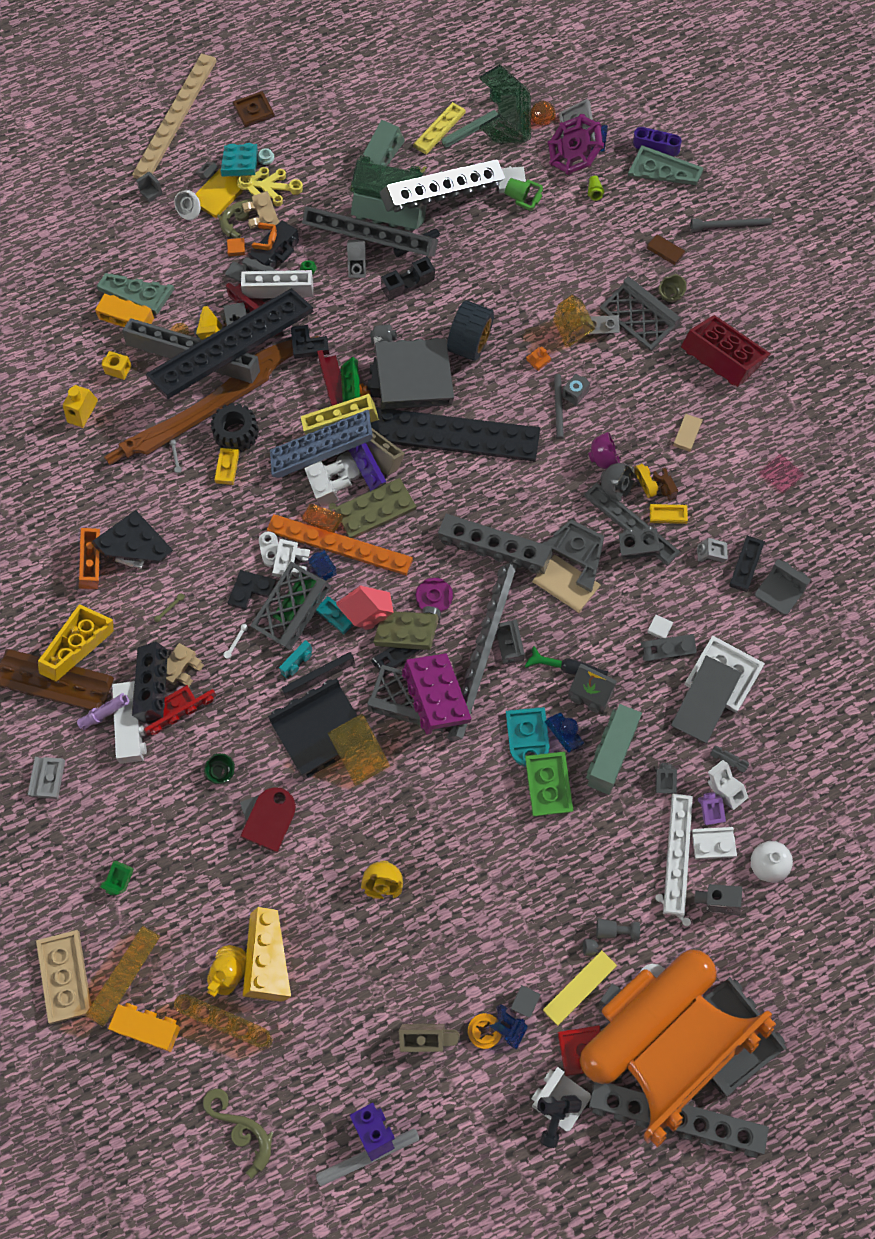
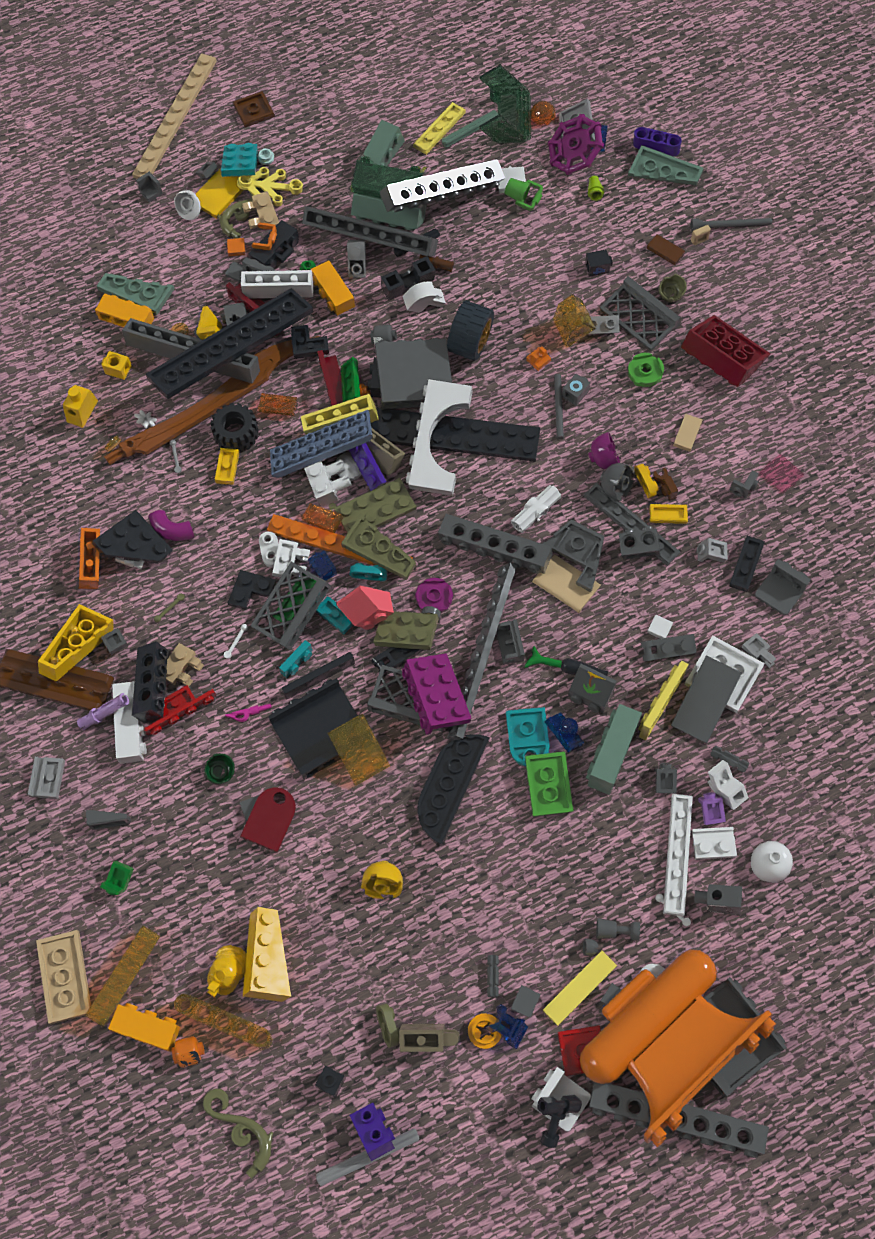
(103, 819): none -> dark grey slope
(112, 443): none -> clear yellow tile
(114, 641): none -> dark grey tile
(145, 419): none -> white plant
(169, 529): none -> magenta cylinder
(187, 1052): none -> orange head
(249, 711): none -> dark pink hand
(277, 404): none -> clear orange plate
(330, 1081): none -> black brick
(332, 288): none -> light orange brick
(361, 571): none -> teal plate
(372, 545): none -> olive wing
(387, 1025): none -> olive plate
(422, 295): none -> white brick
(439, 401): none -> white arch
(440, 263): none -> reddish brown pin
(449, 784): none -> black plate
(492, 976): none -> dark grey axle
(536, 508): none -> white piece
(598, 262): none -> black brick
(645, 379): none -> bright green plate
(660, 702): none -> light yellow plate
(700, 235): none -> tan tile
(740, 489): none -> dark grey bracket
(758, 648): none -> light grey plate

